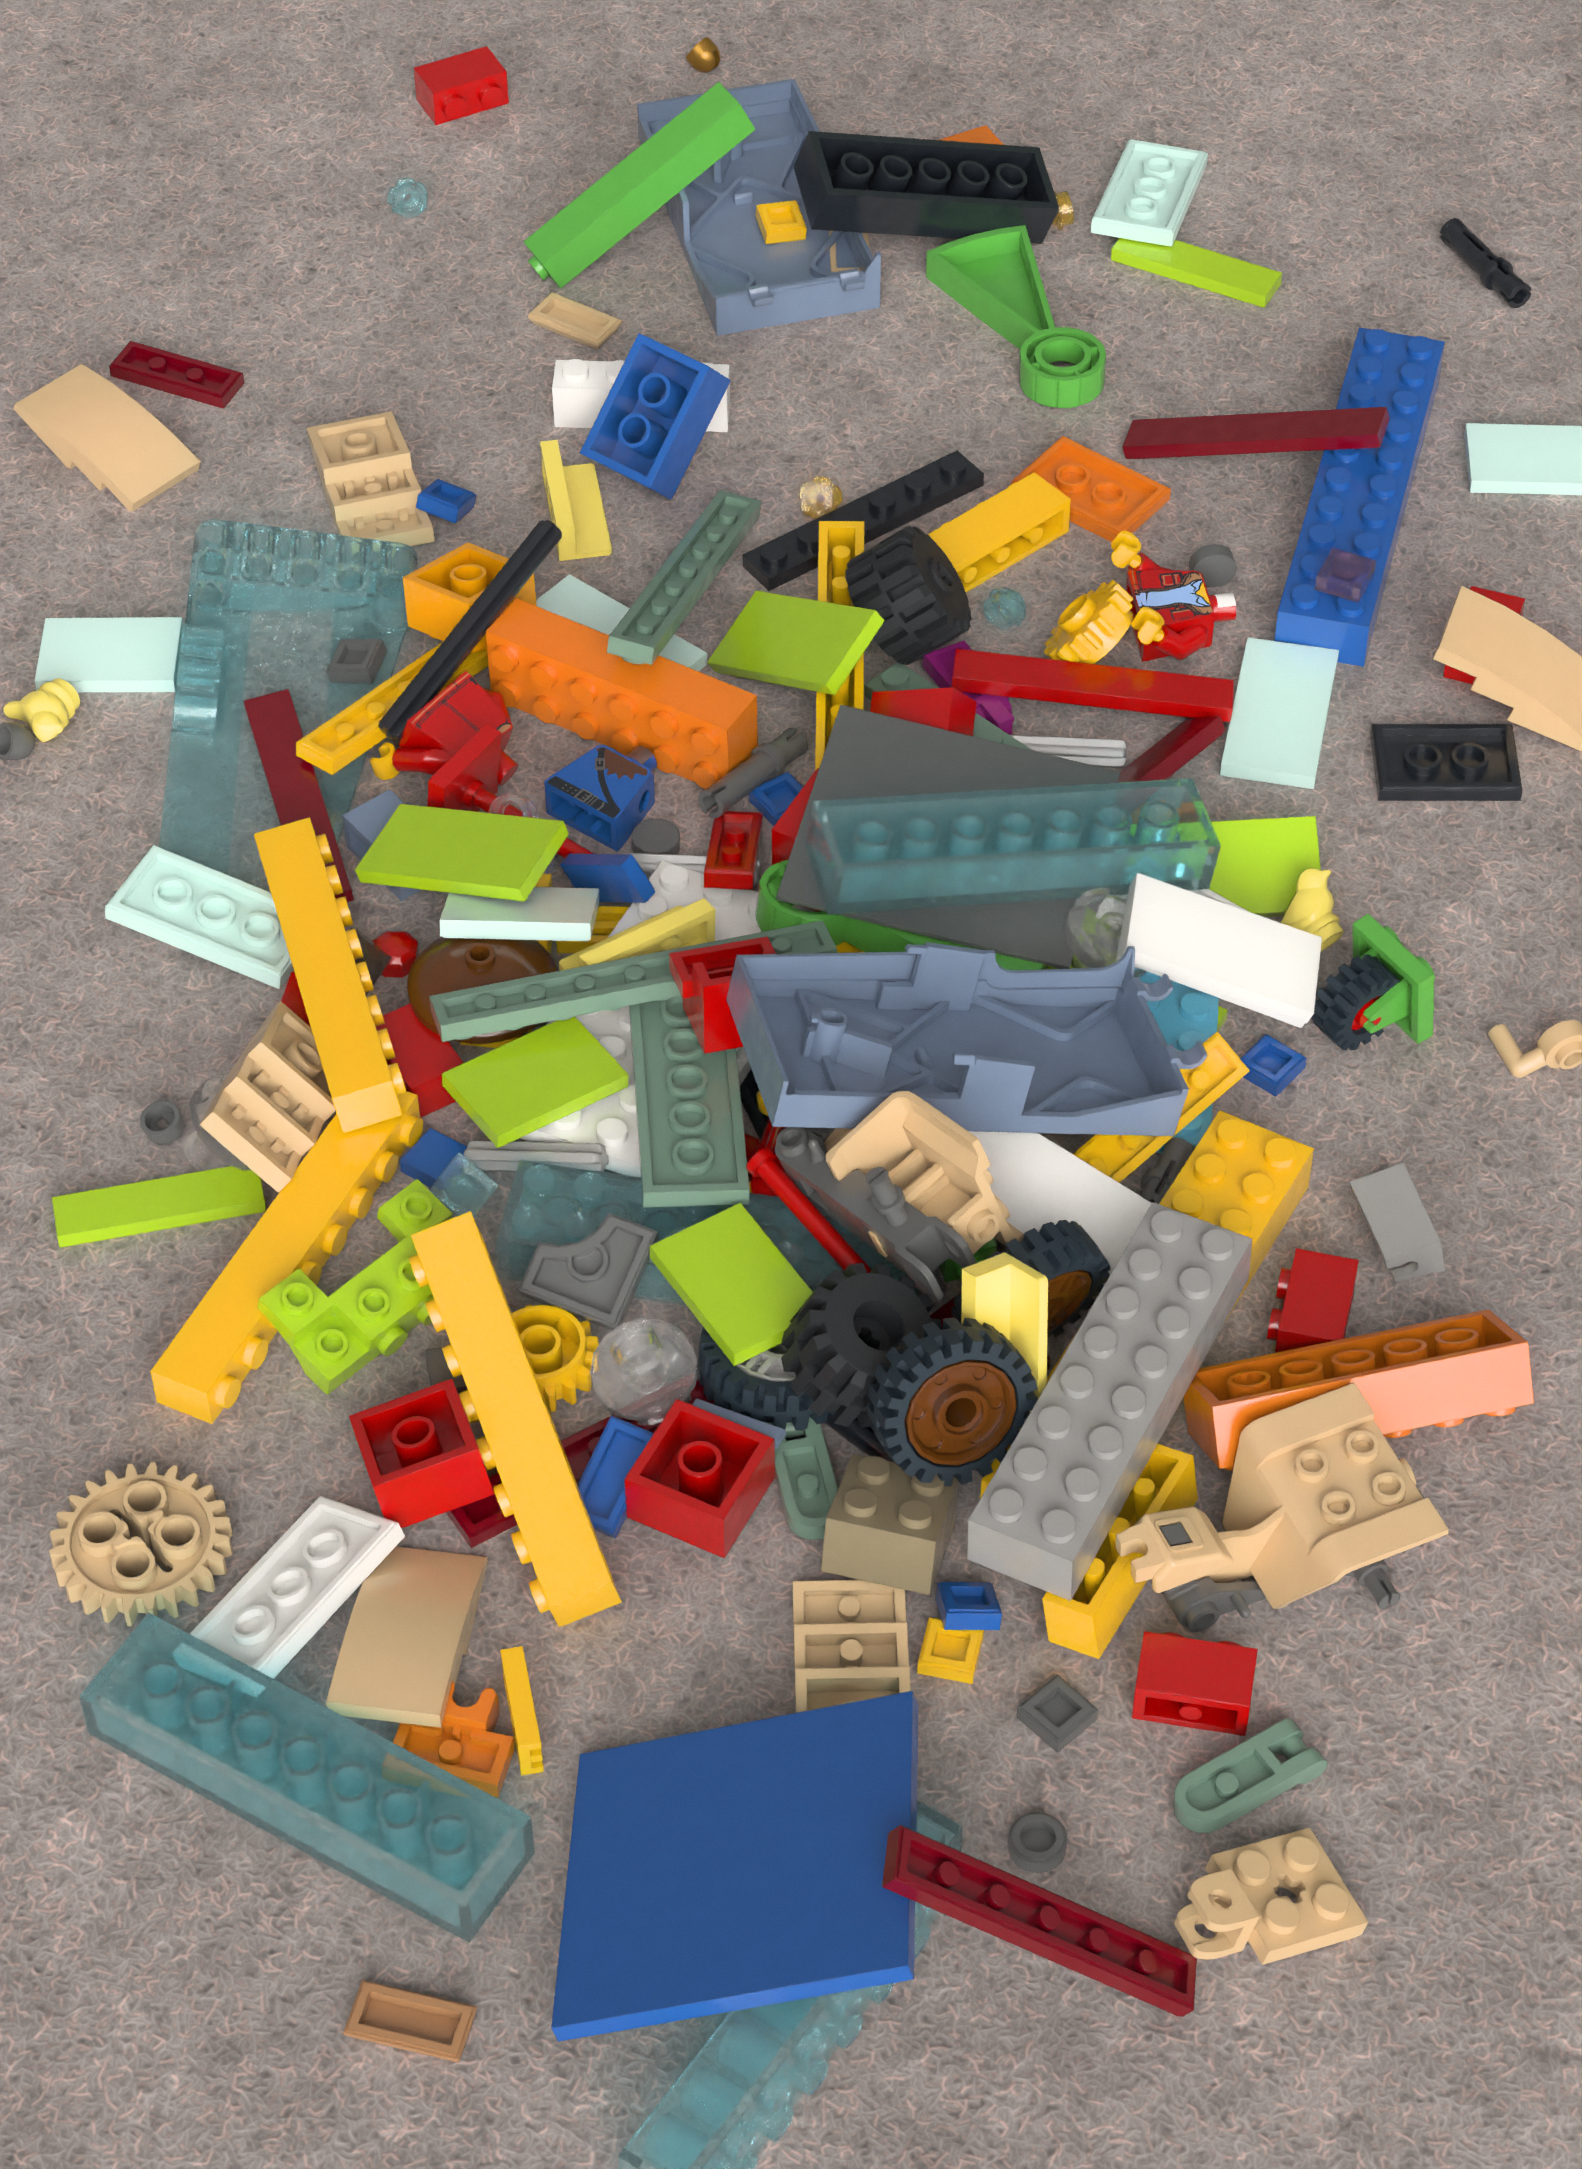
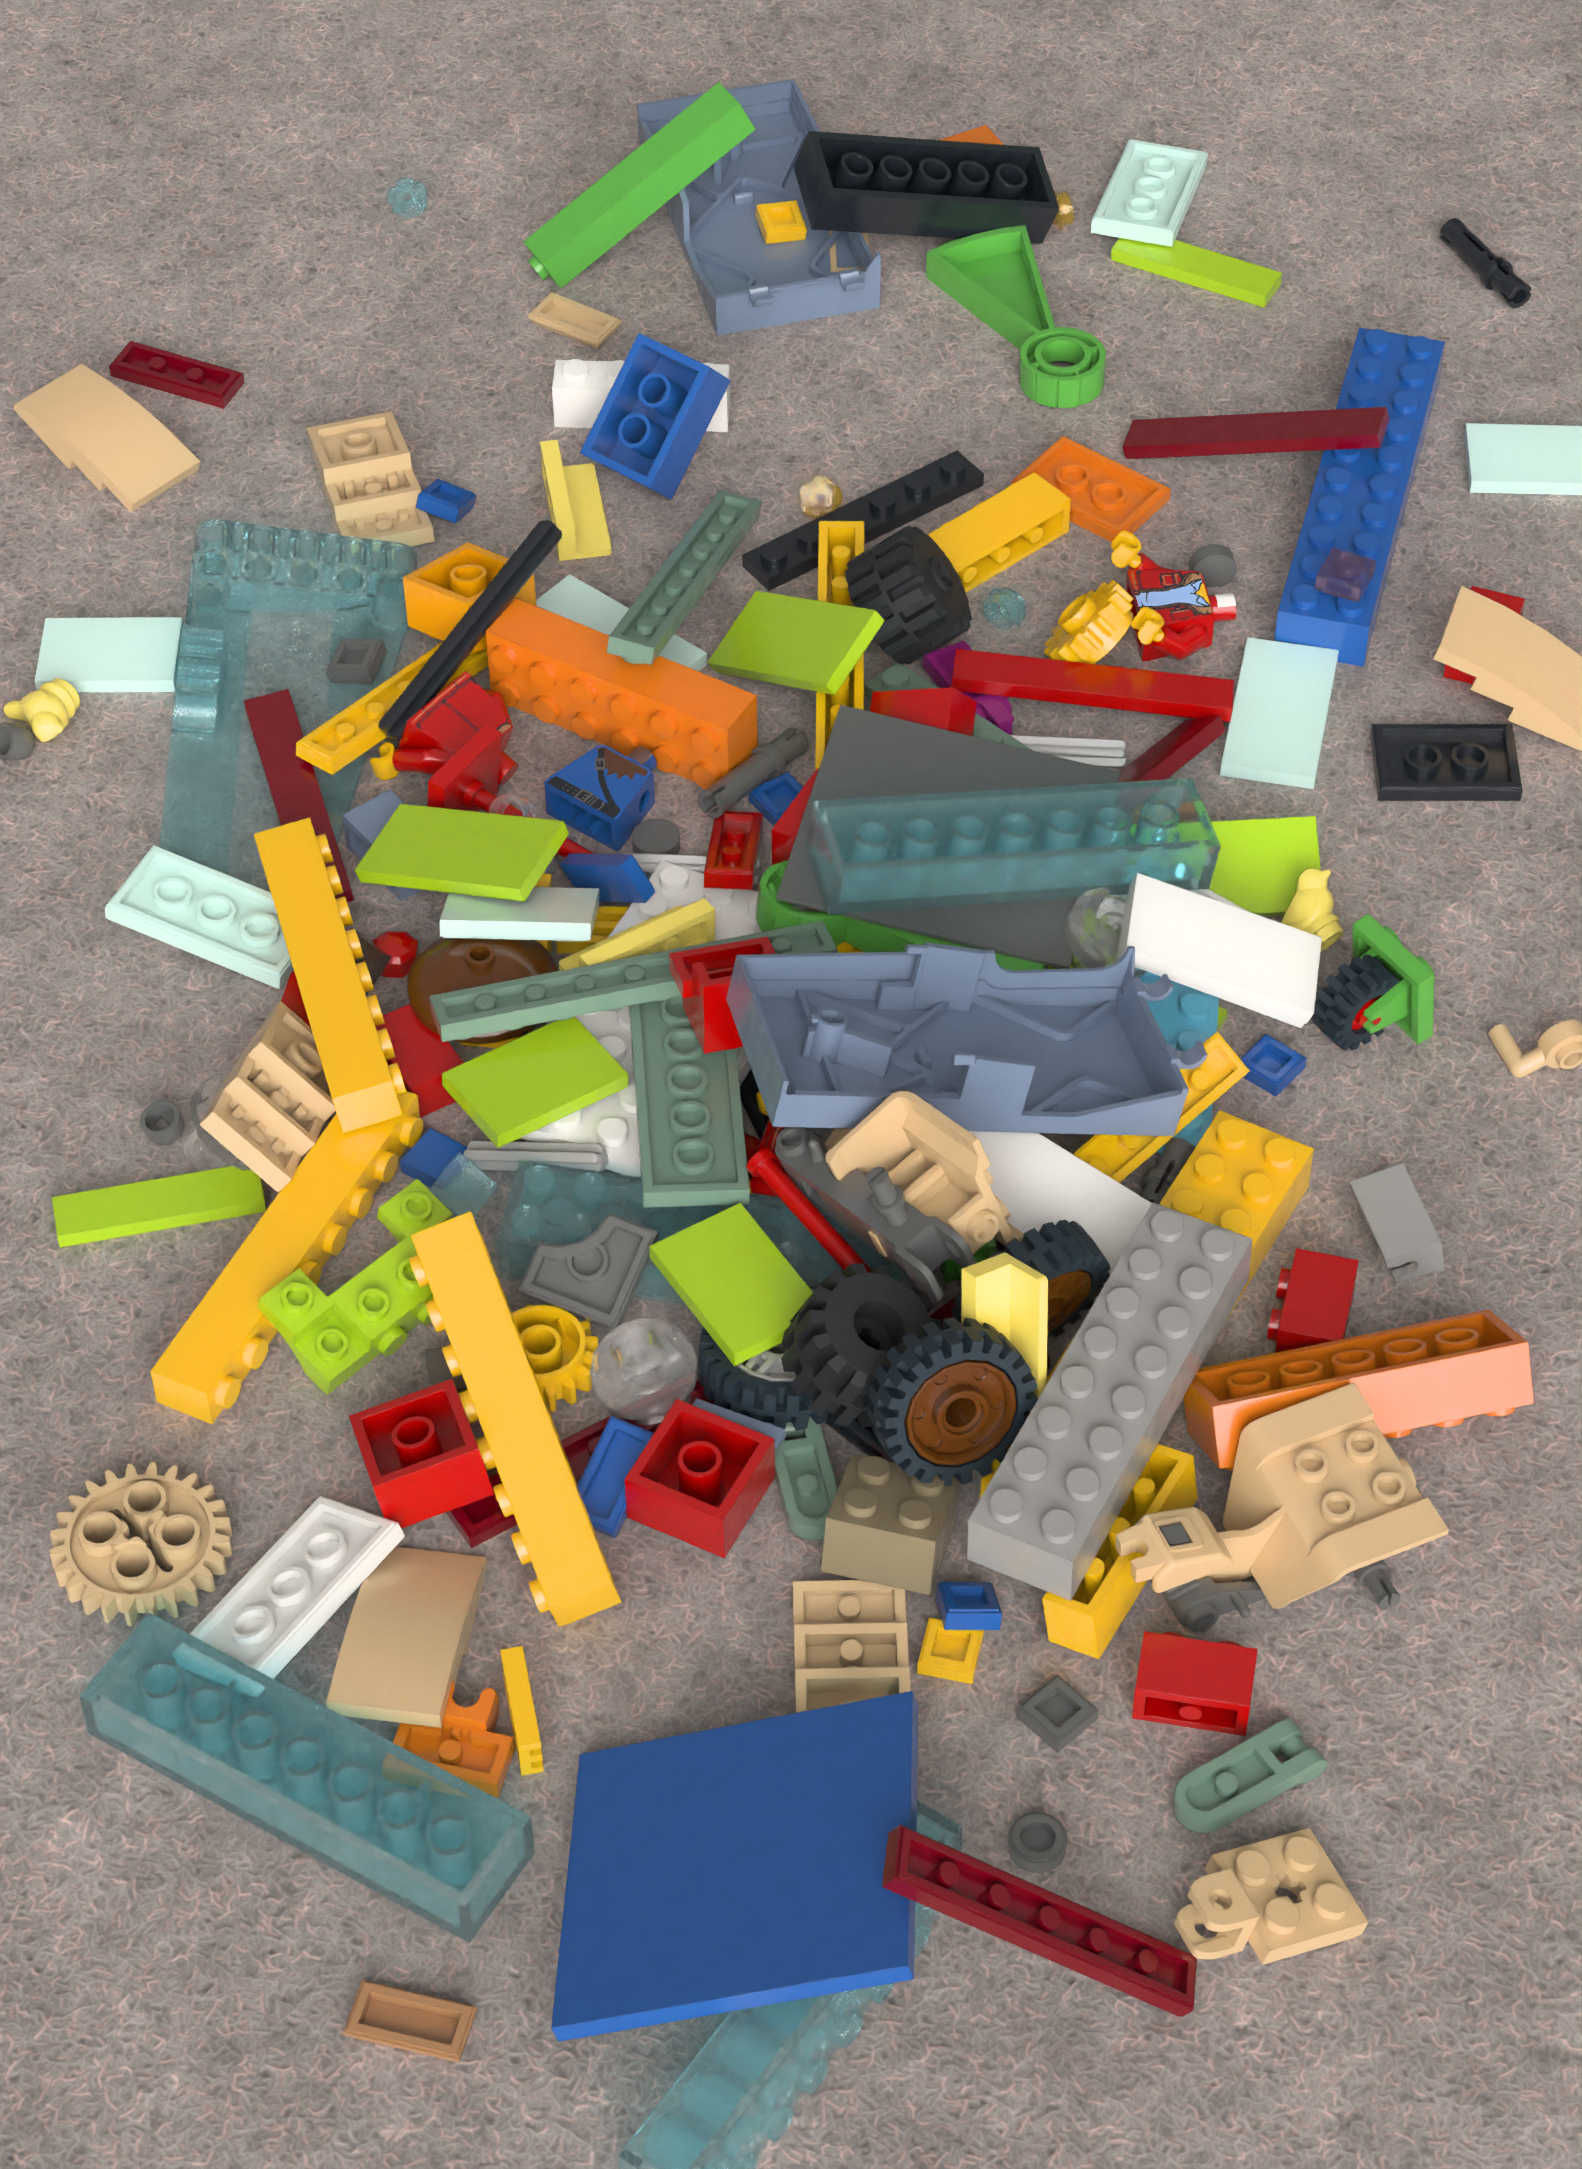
(461, 85): red brick -> none
(704, 56): pearl gold hinge -> none

